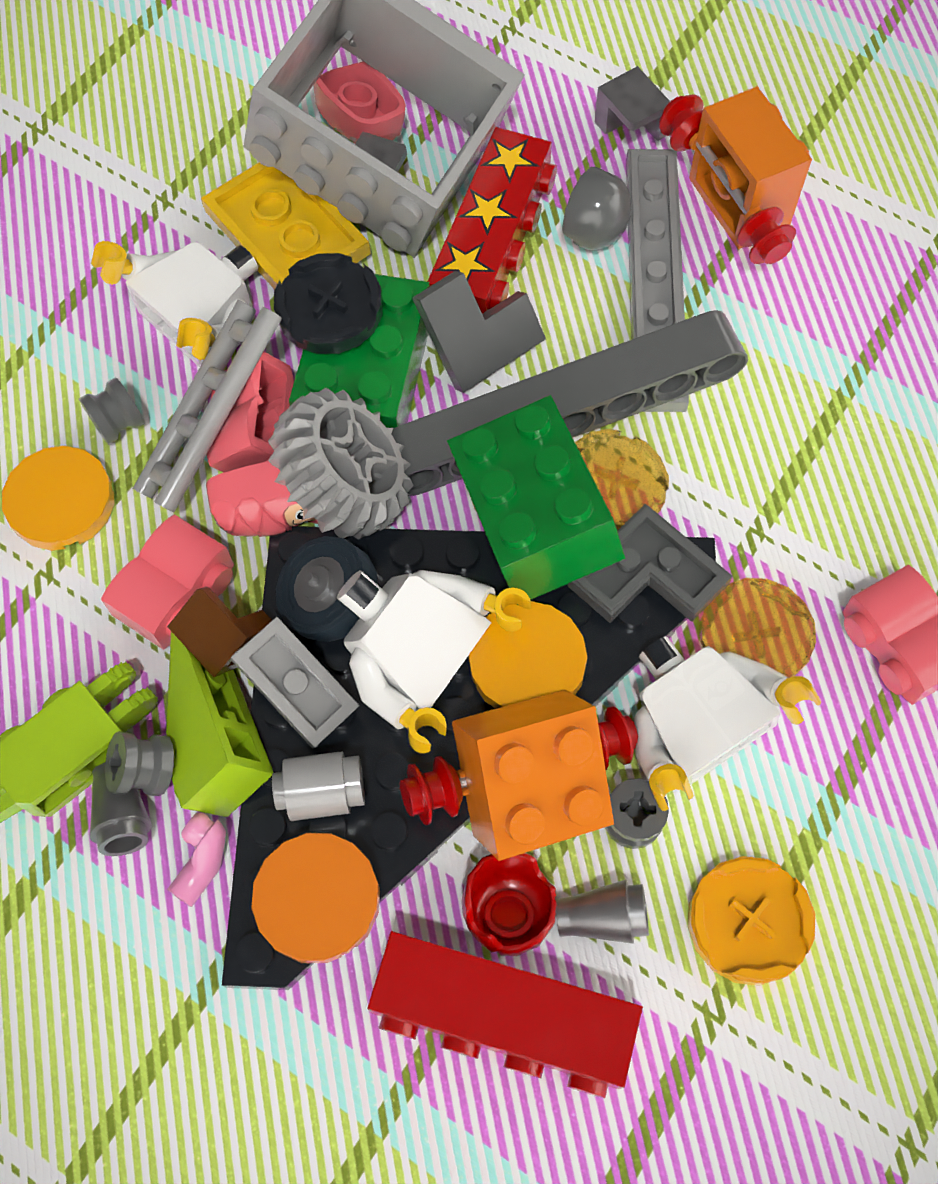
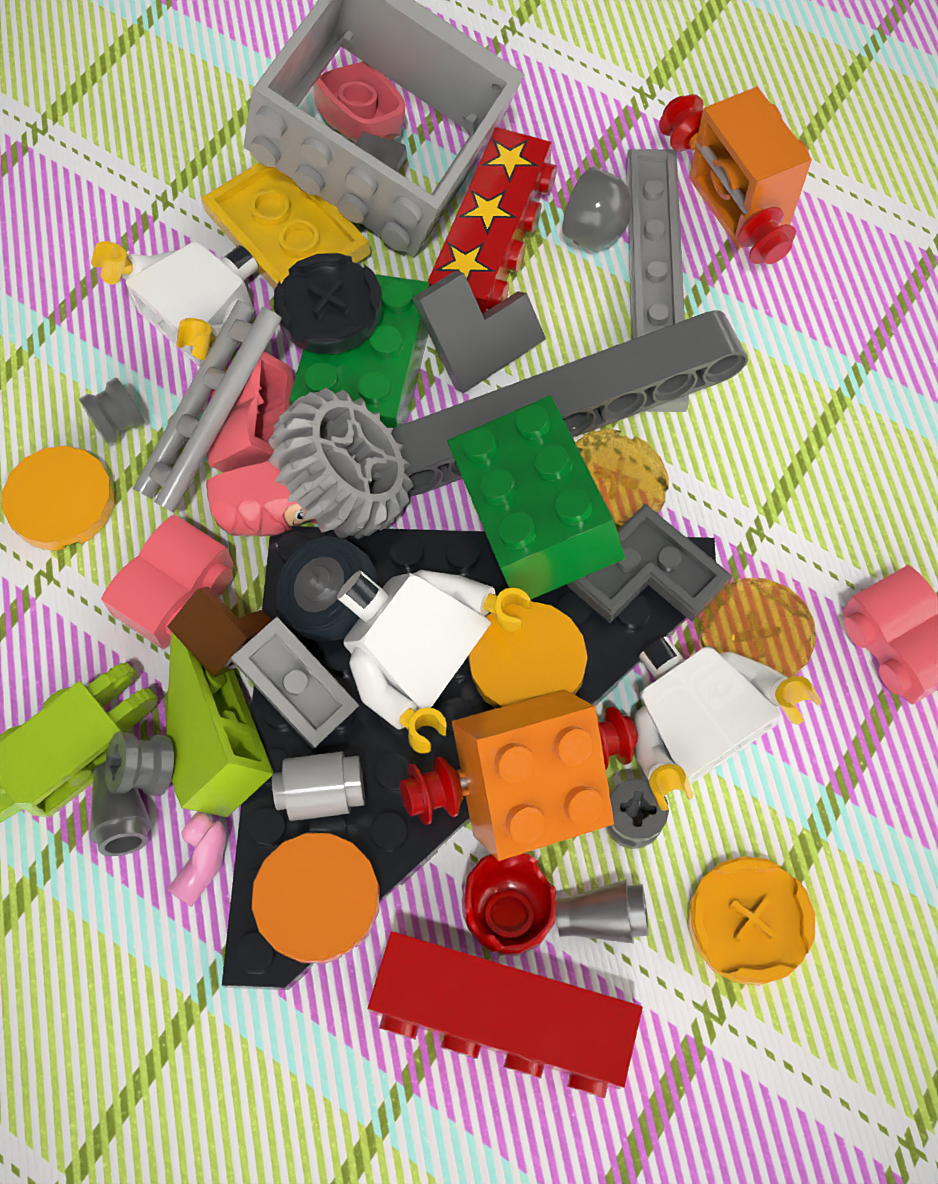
(630, 102): flat silver panel -> none

